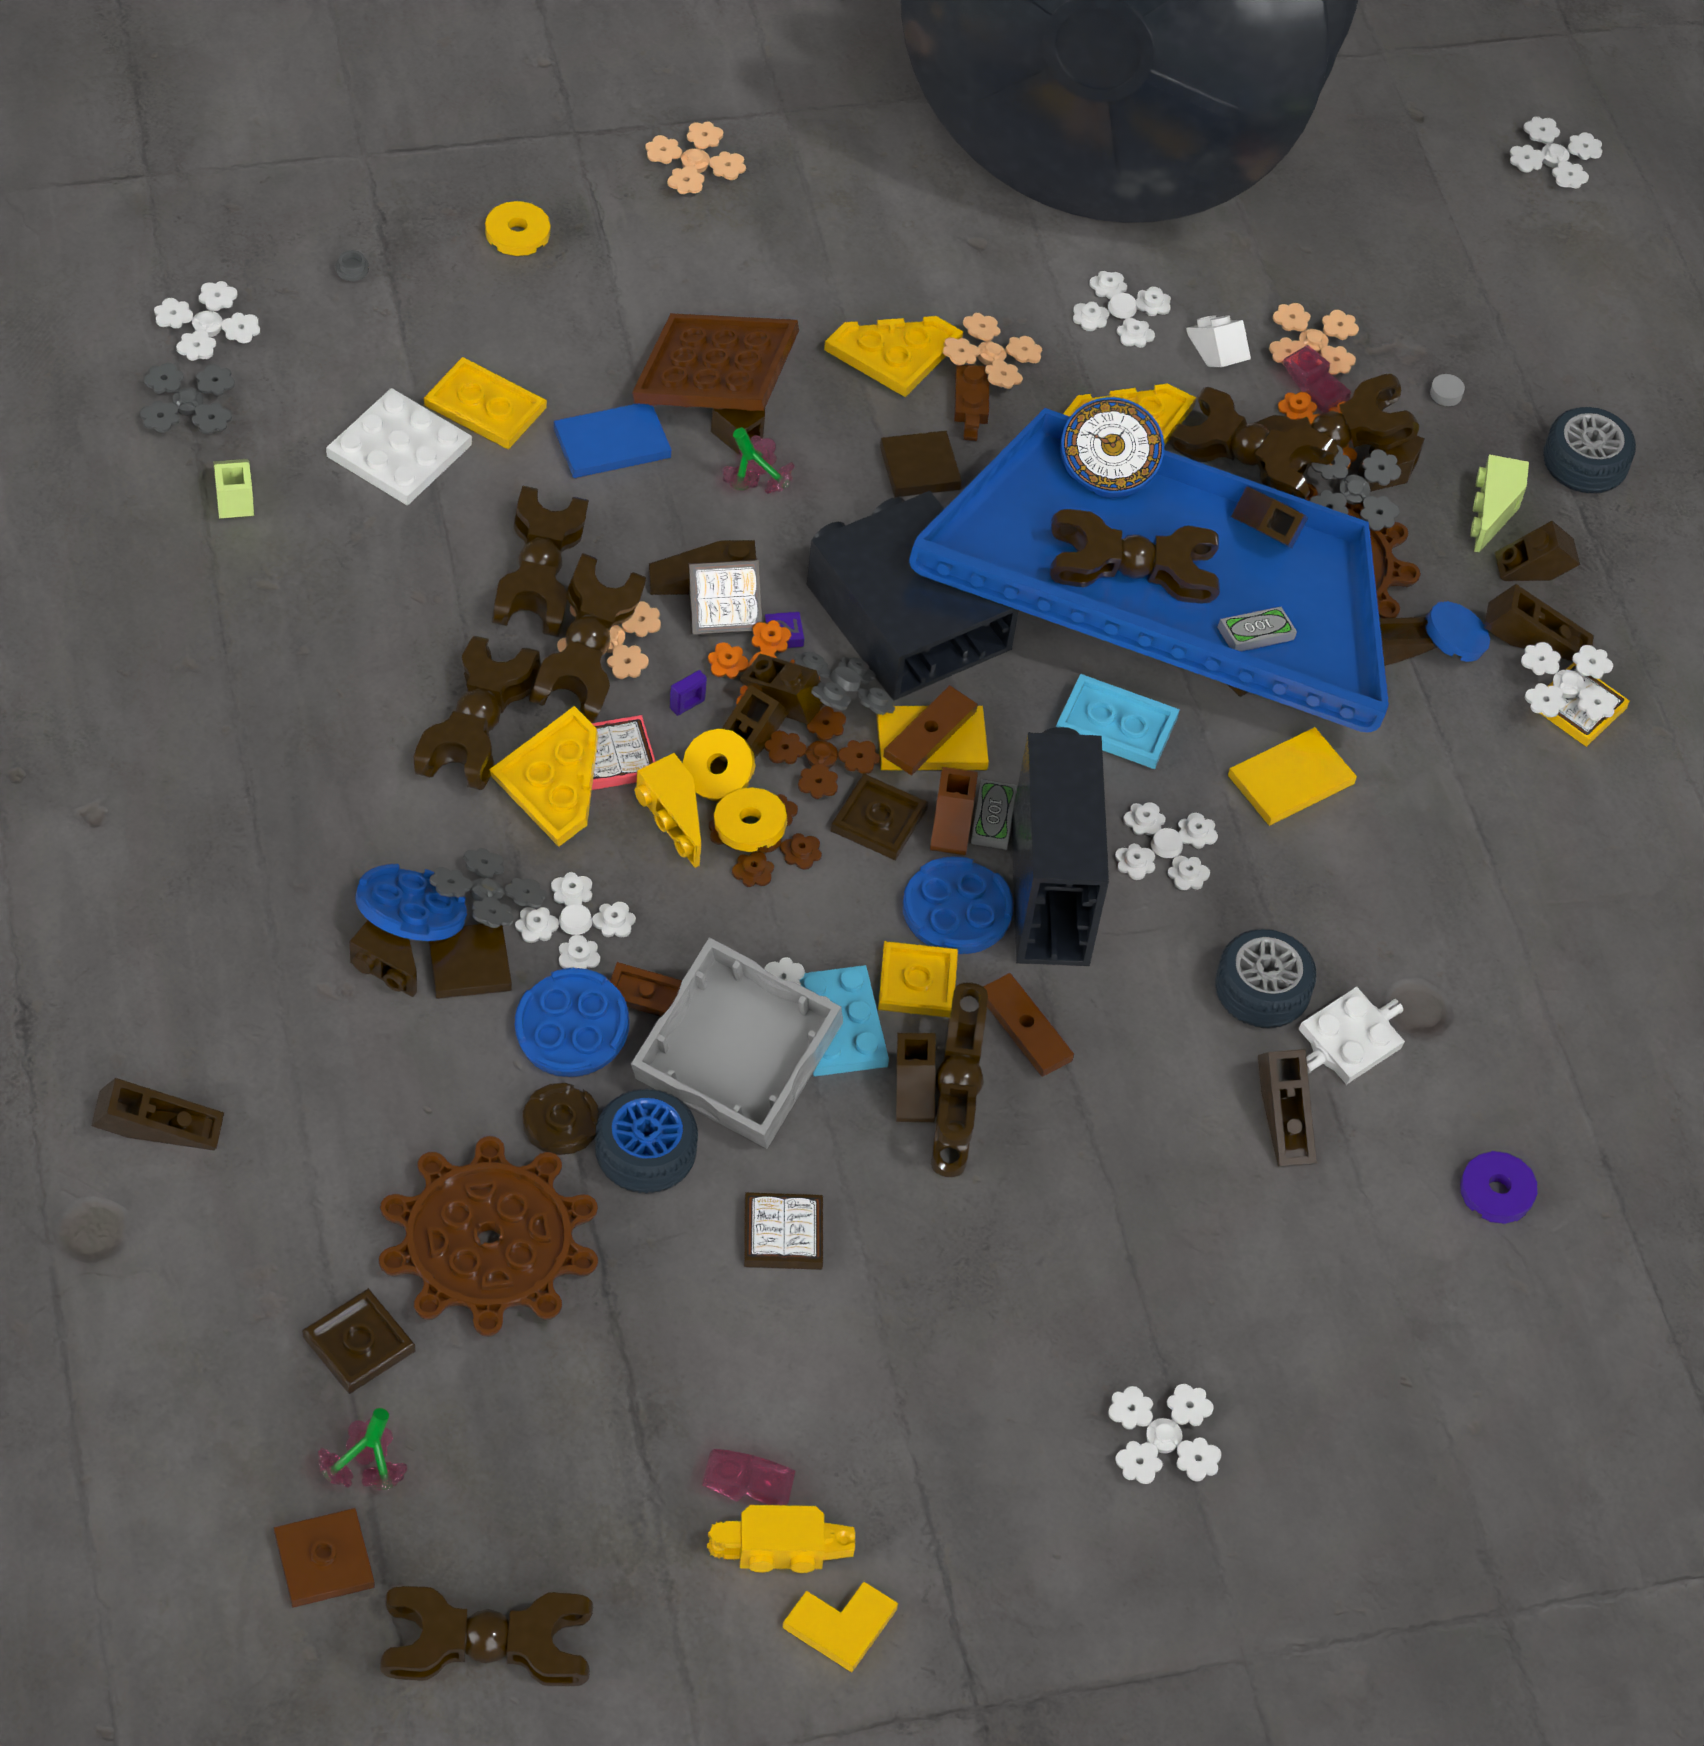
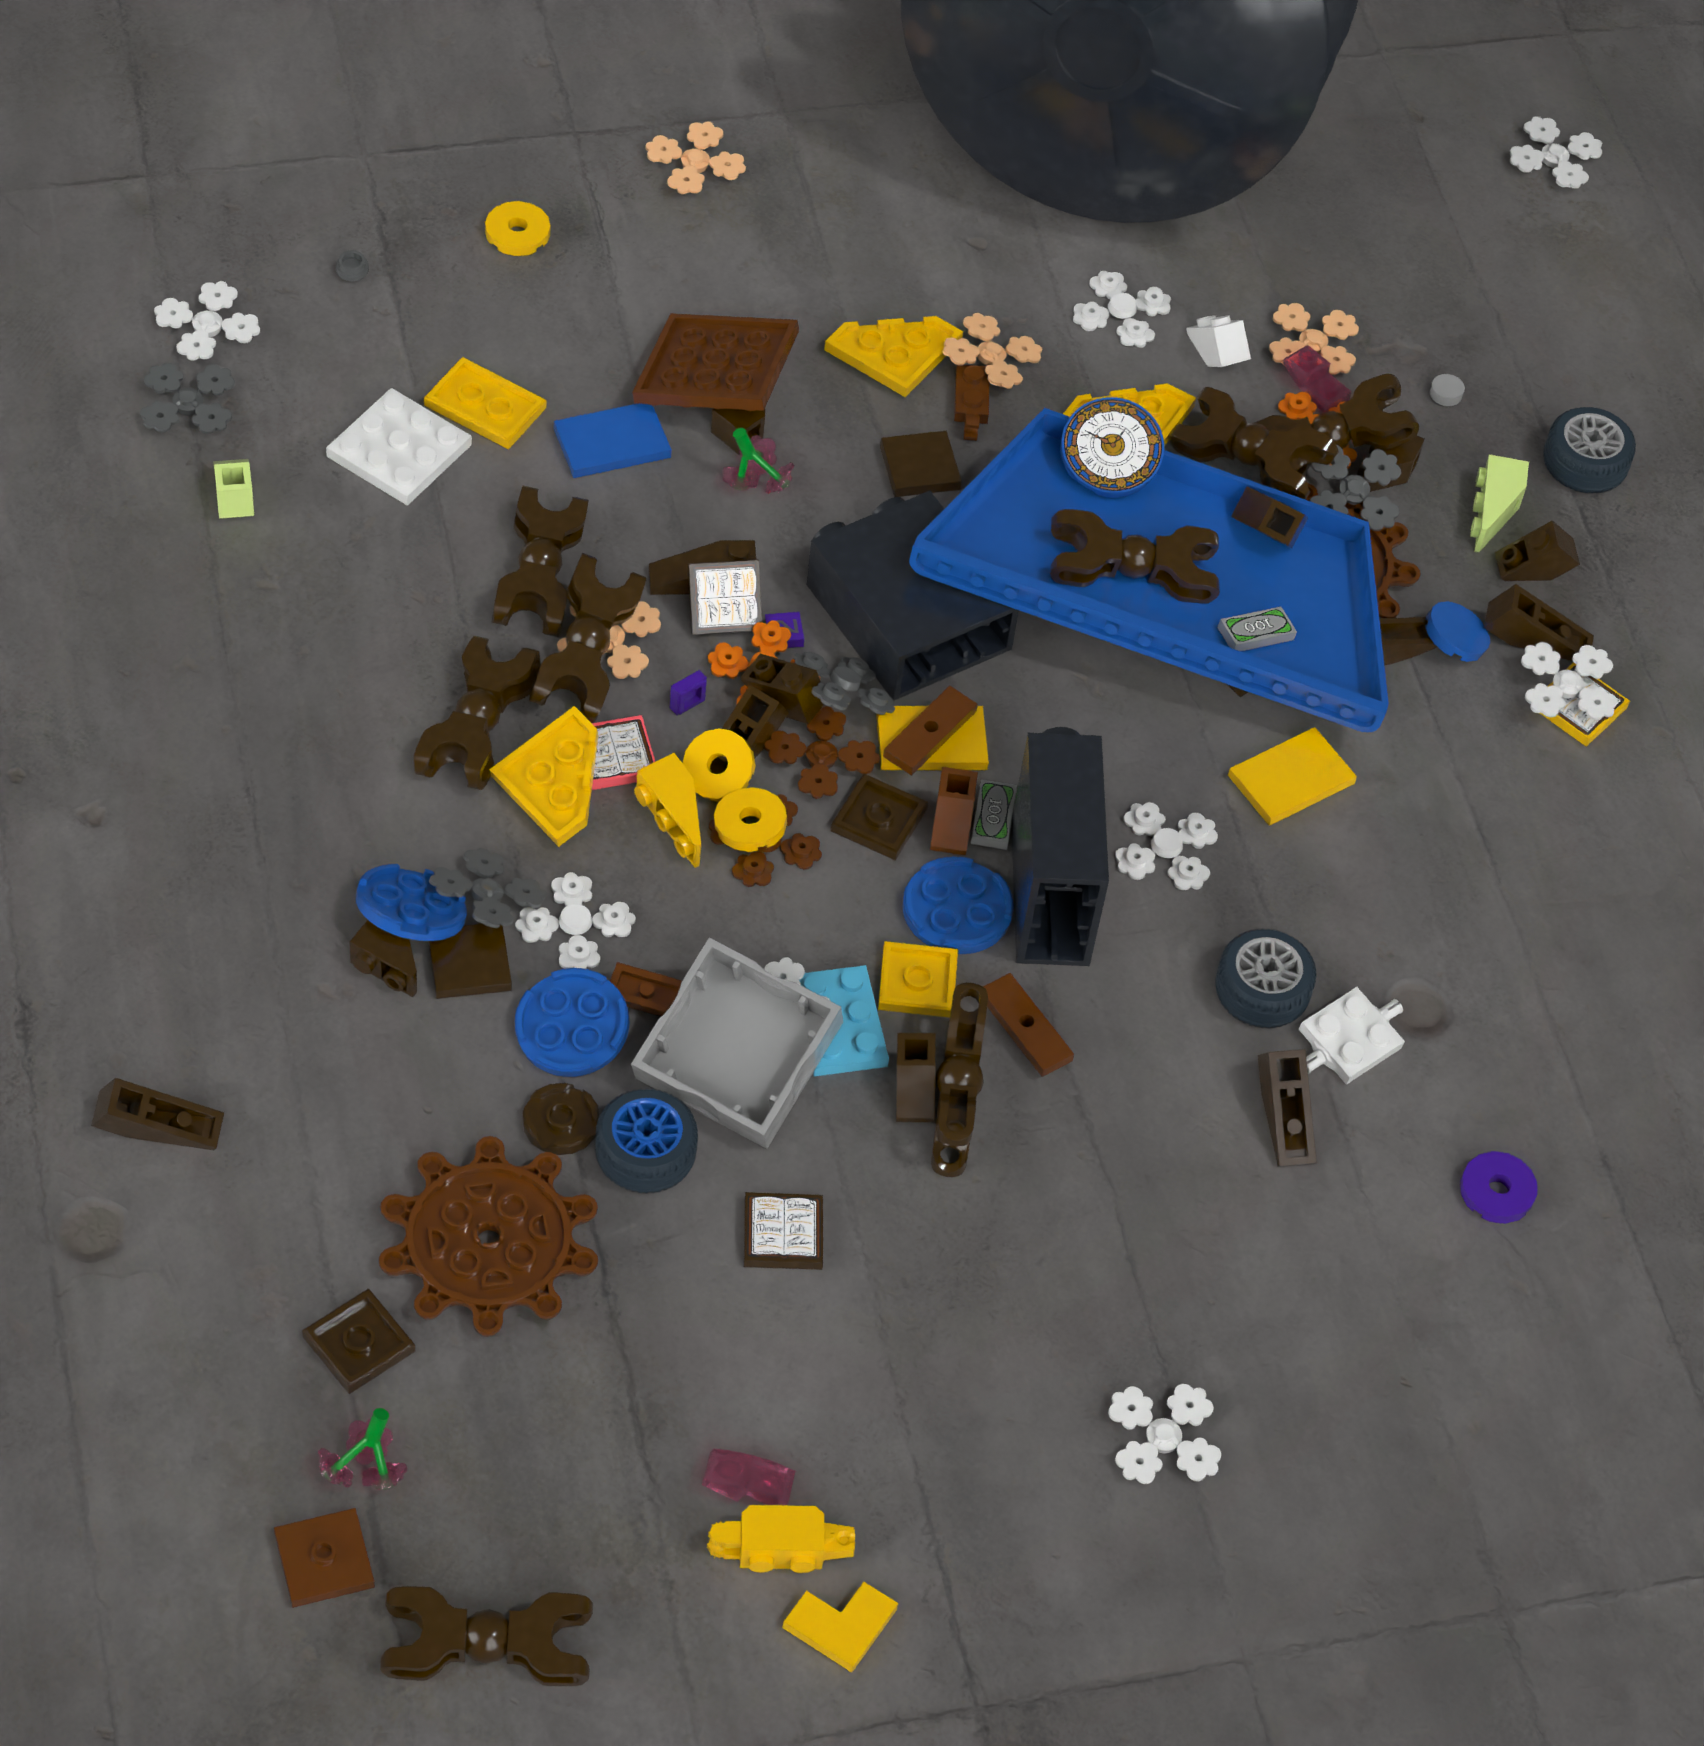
(1126, 721): medium azure plate -> none

